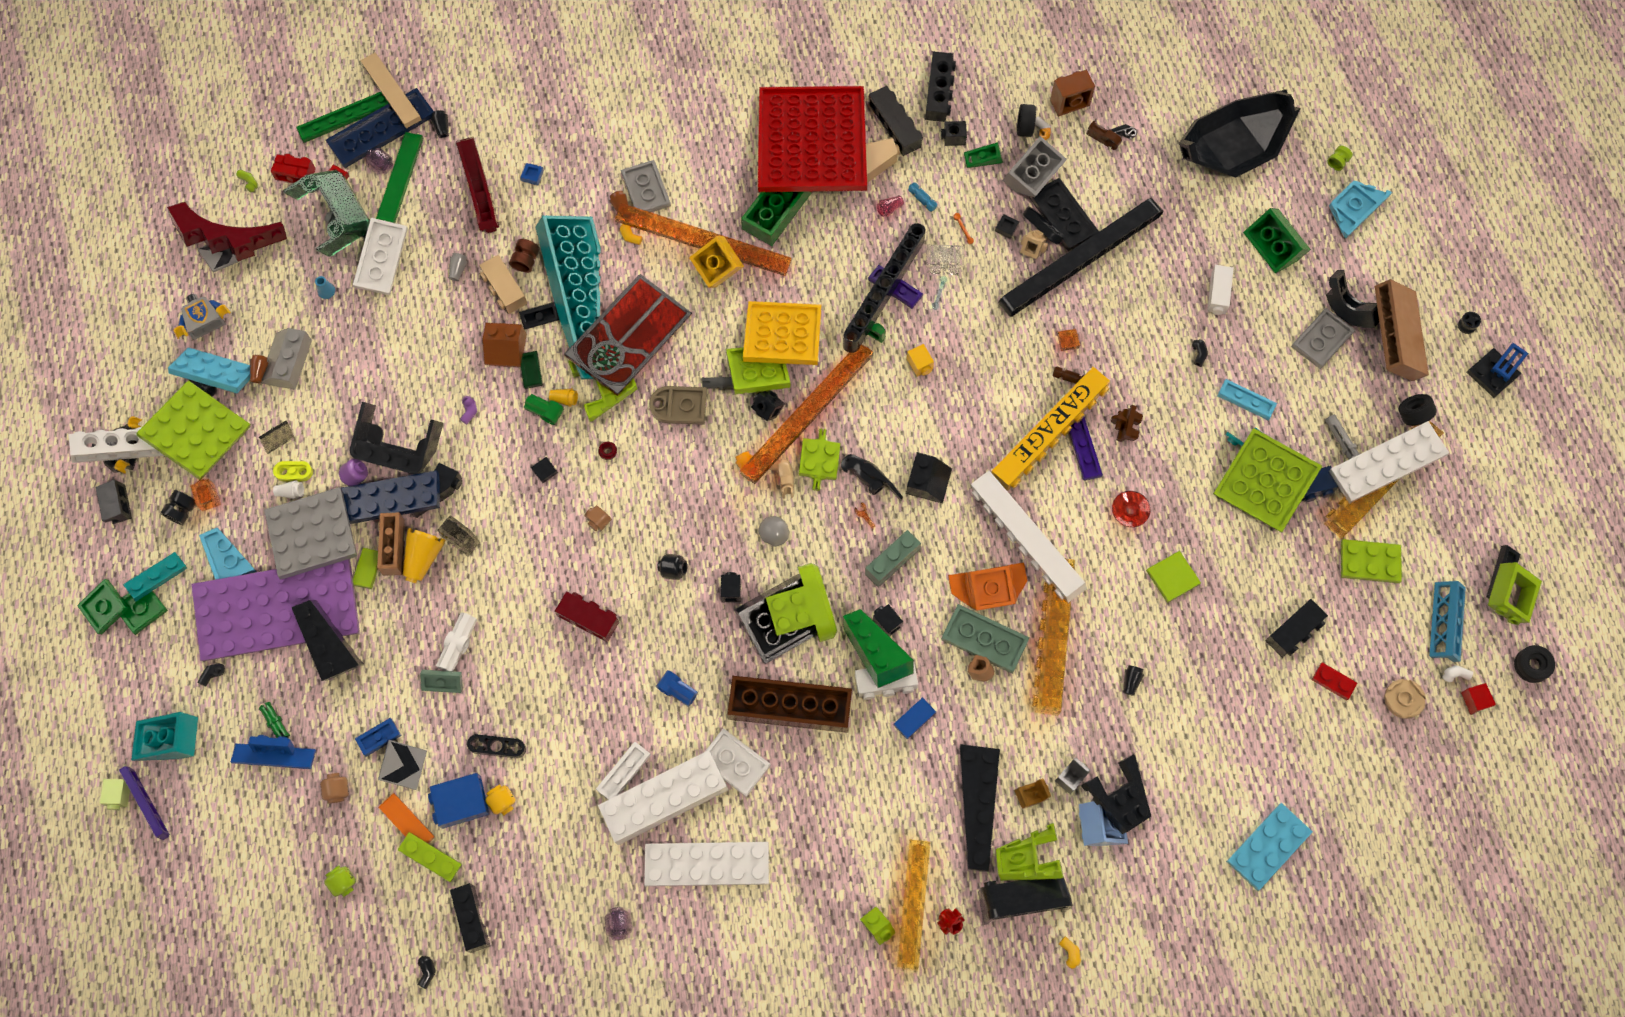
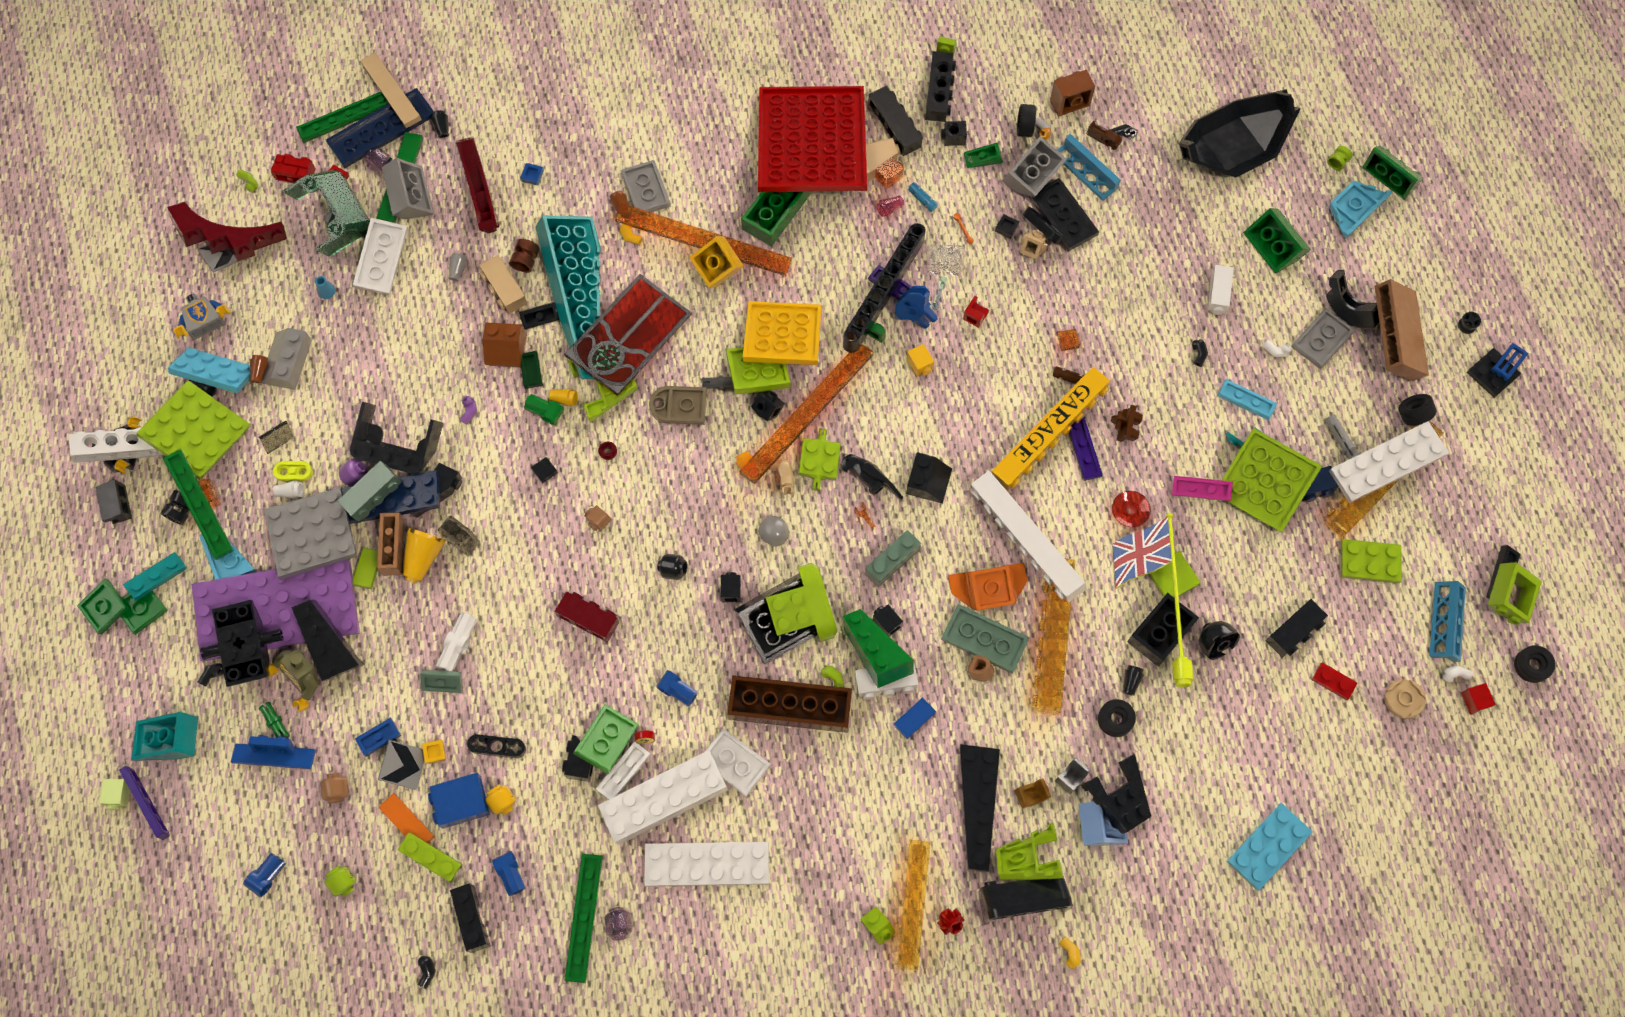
(198, 504): none -> green tile
(238, 624): none -> black slope
(261, 879): none -> blue piece
(299, 673): none -> olive torso
(369, 491): none -> sand green brick
(407, 189): none -> light grey slope
(434, 751): none -> yellow plate
(508, 870): none -> blue piece
(575, 767): none -> black slope
(583, 918): none -> green tile
(606, 739): none -> bright green tile
(644, 737): none -> red tile
(834, 674): none -> lime arm
(889, 172): none -> clear orange brick
(915, 305): none -> blue hinge
(946, 45): none -> lime bracket
(975, 313): none -> red panel
(1080, 257): black beam -> none
(1094, 166): none -> dark azure fence
(1122, 708): none -> black tyre
(1144, 554): none -> flag
(1158, 632): none -> black brick
(1202, 488): none -> dark pink plate
(1216, 638): none -> black cylinder
(1275, 351): none -> white arm
(1392, 172): none -> green slope

